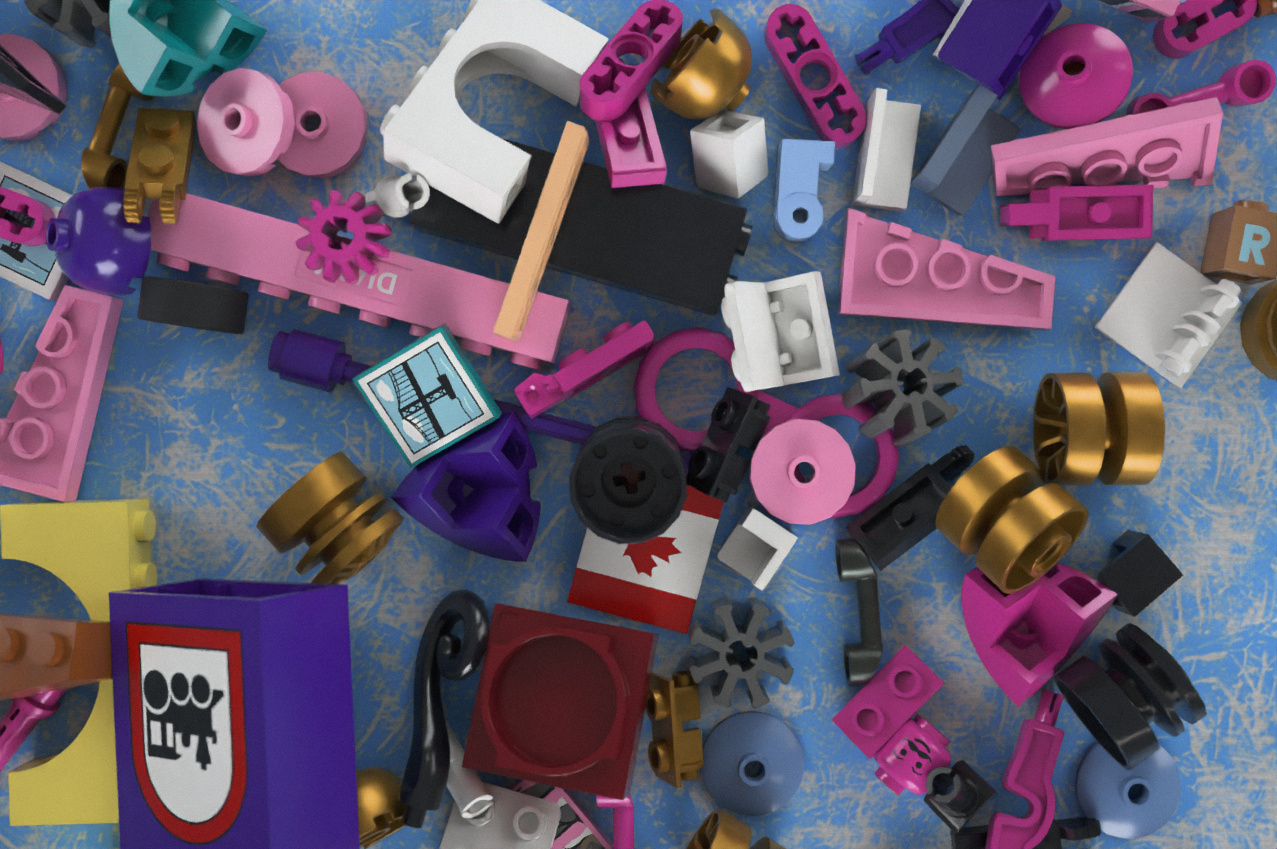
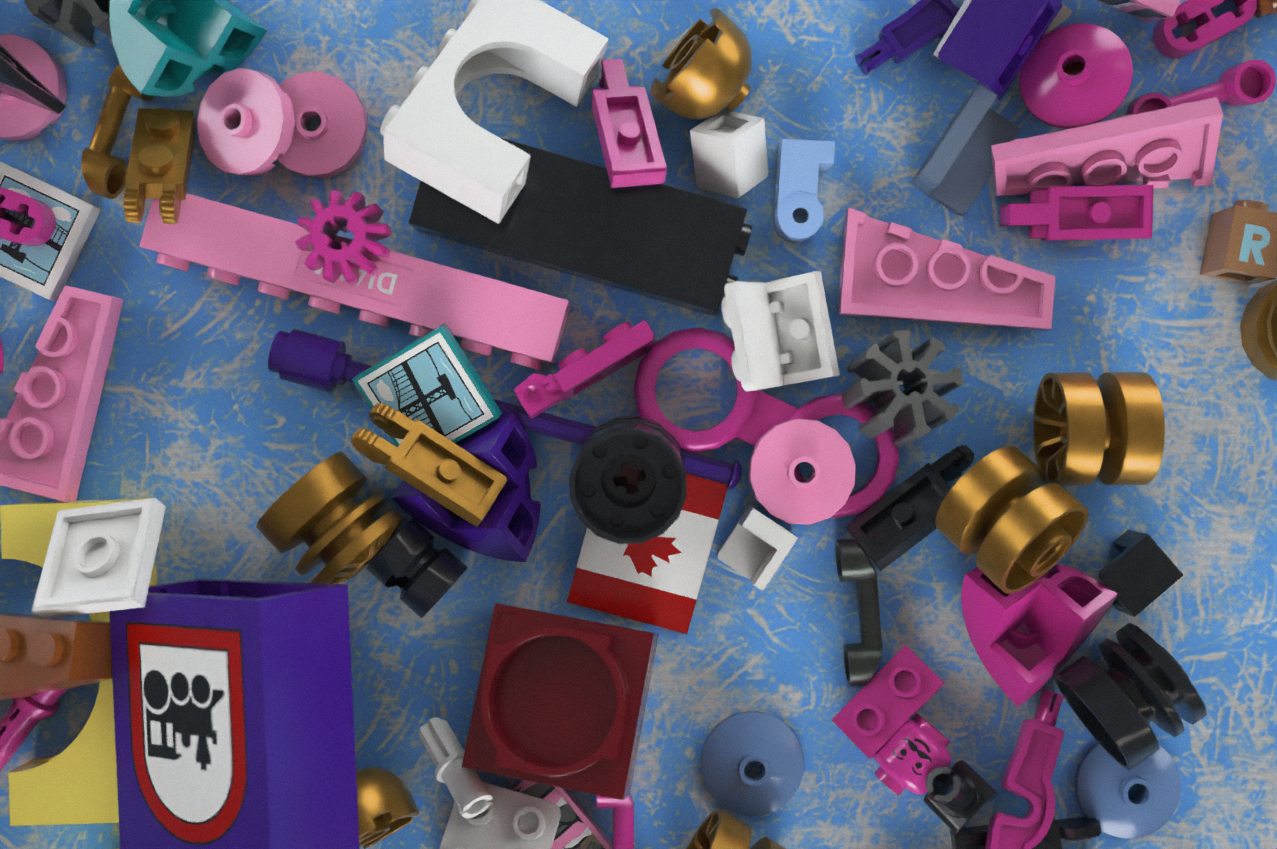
(97, 243): dark purple cylinder -> none
(100, 558): none -> white tile
(192, 305): black tyre -> none
(399, 194): white axle -> none
(416, 567): none -> black wheel
(431, 463): none -> pearl gold hinge
(439, 652): black plant -> none
(542, 232): light nougat tile -> none
(630, 79): dark pink beam -> none
(674, 752): pearl gold hinge -> none
(730, 666): dark grey gear -> none
(734, 421): black hinge -> none
(784, 49): dark pink beam -> none
(886, 153): white panel -> none
(1169, 314): white hinge -> none

